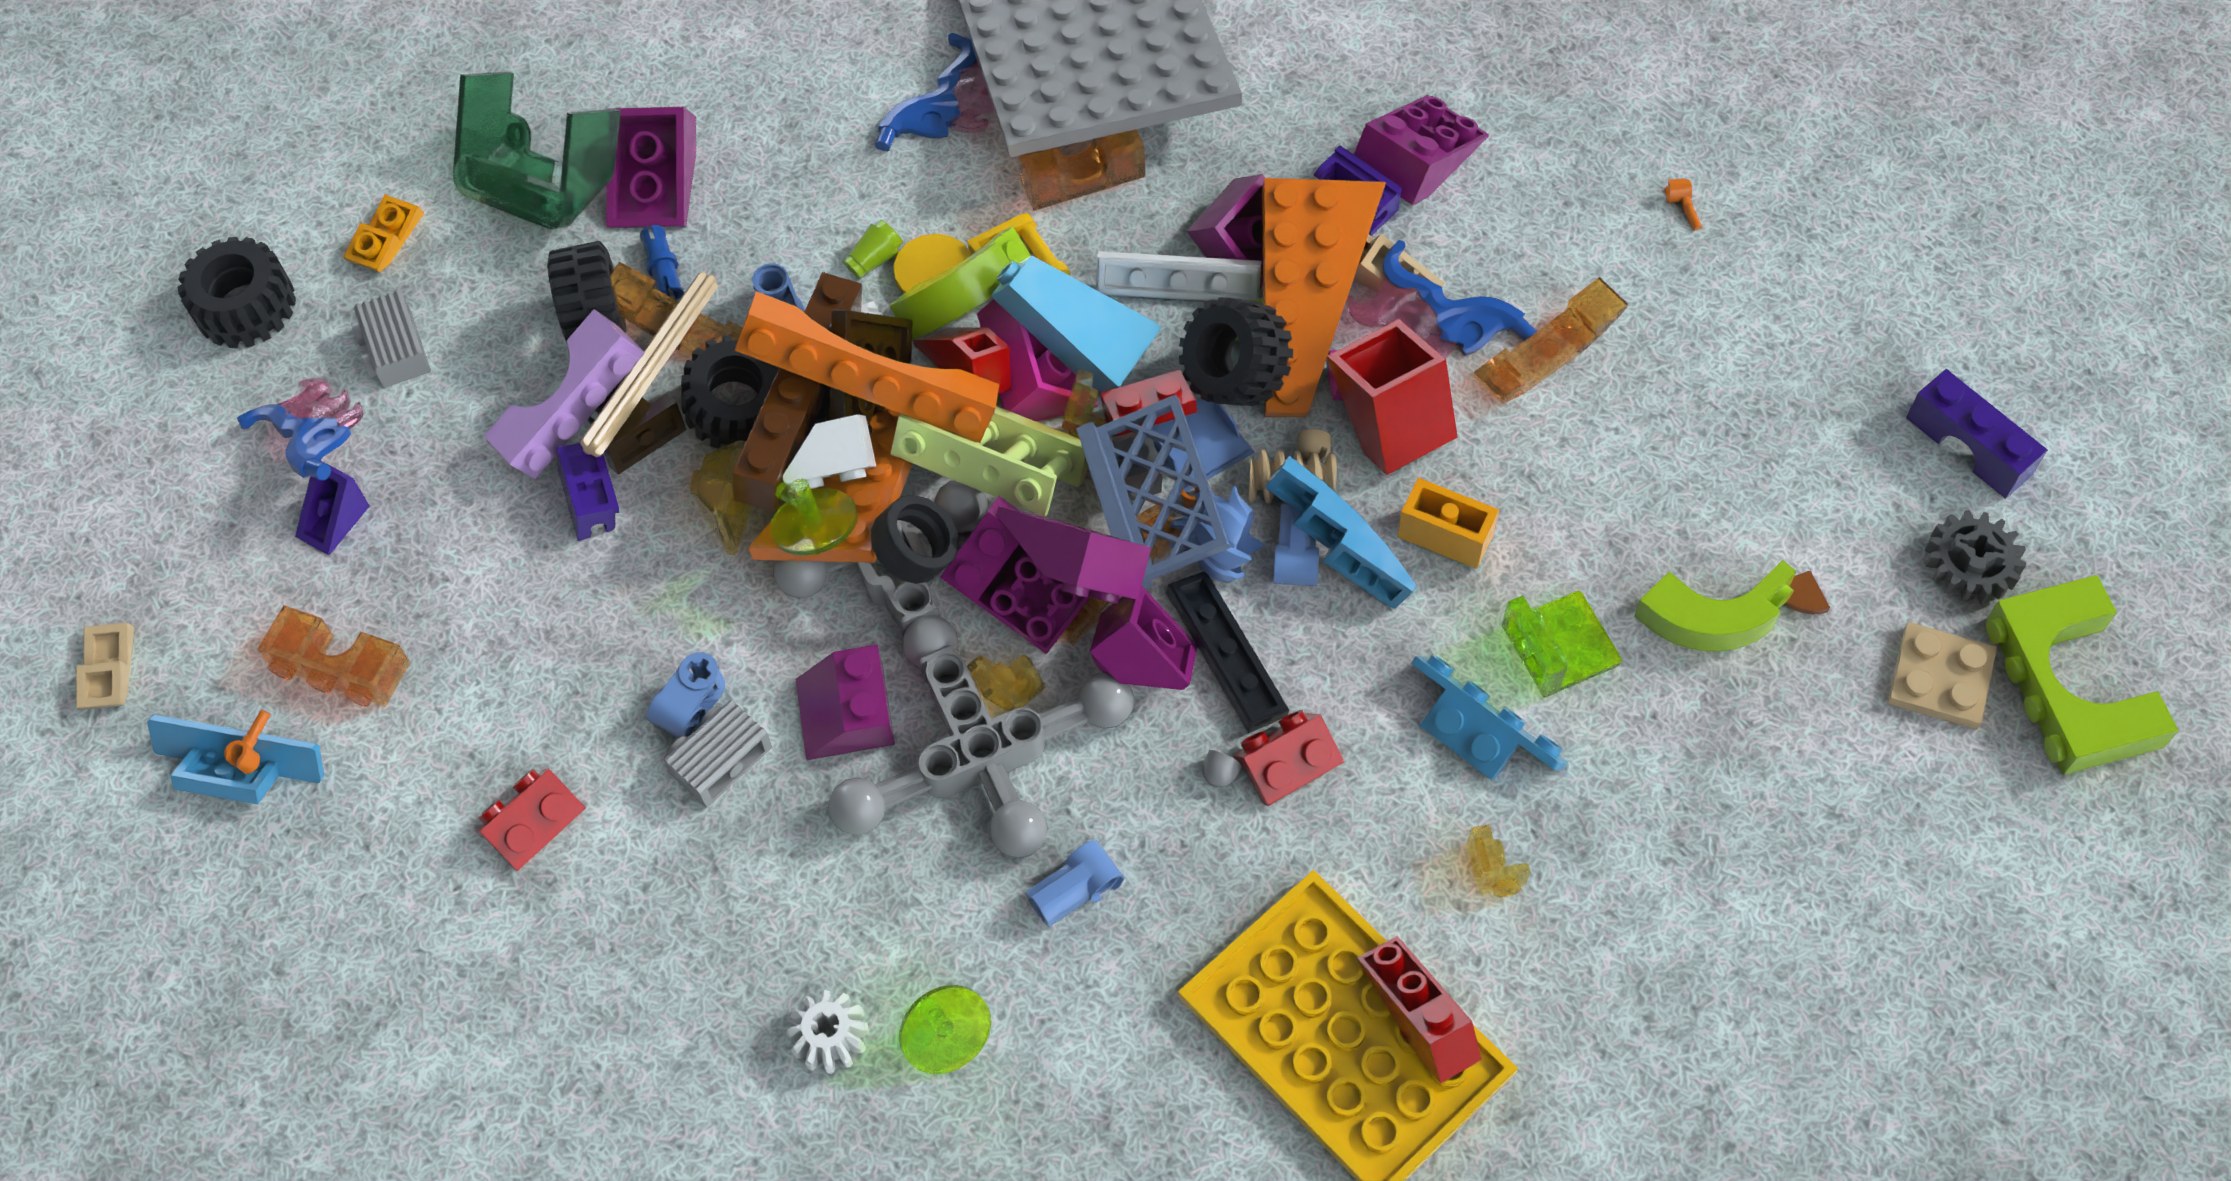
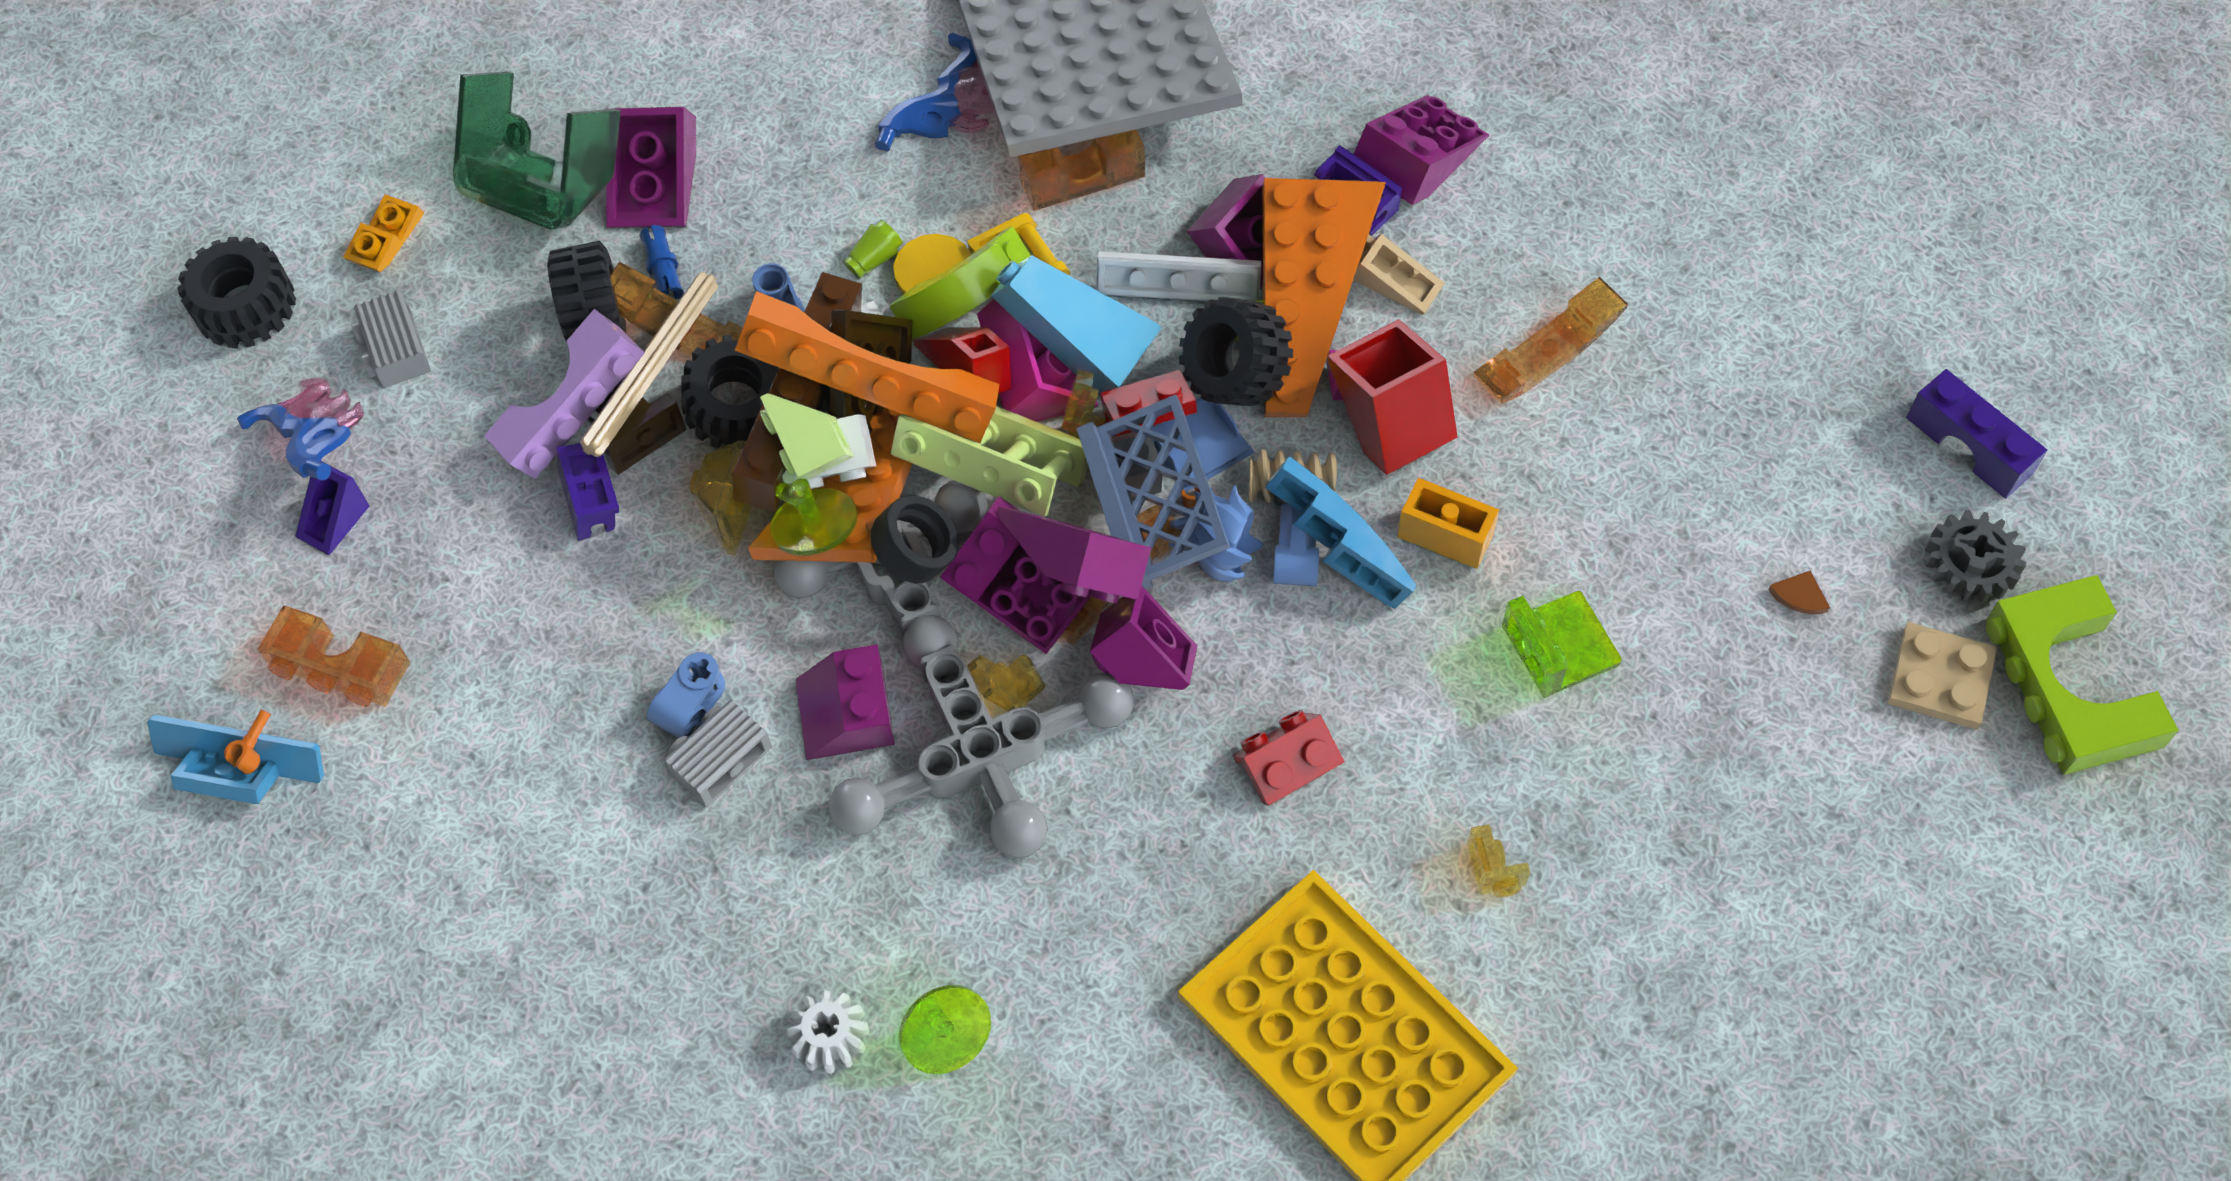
(106, 666): tan slope -> none
(529, 817): bracket -> none
(809, 437): none -> yellowish green slope
(1083, 878): medium blue piece -> none
(1220, 769): light grey hinge -> none
(1227, 651): black tile -> none
(1314, 441): tan hinge -> none
(1422, 1009): red slope -> none
(1433, 316): piece -> none
(1475, 727): dark azure bracket -> none
(1681, 191): orange hand -> none
(1714, 624): lime arch -> none

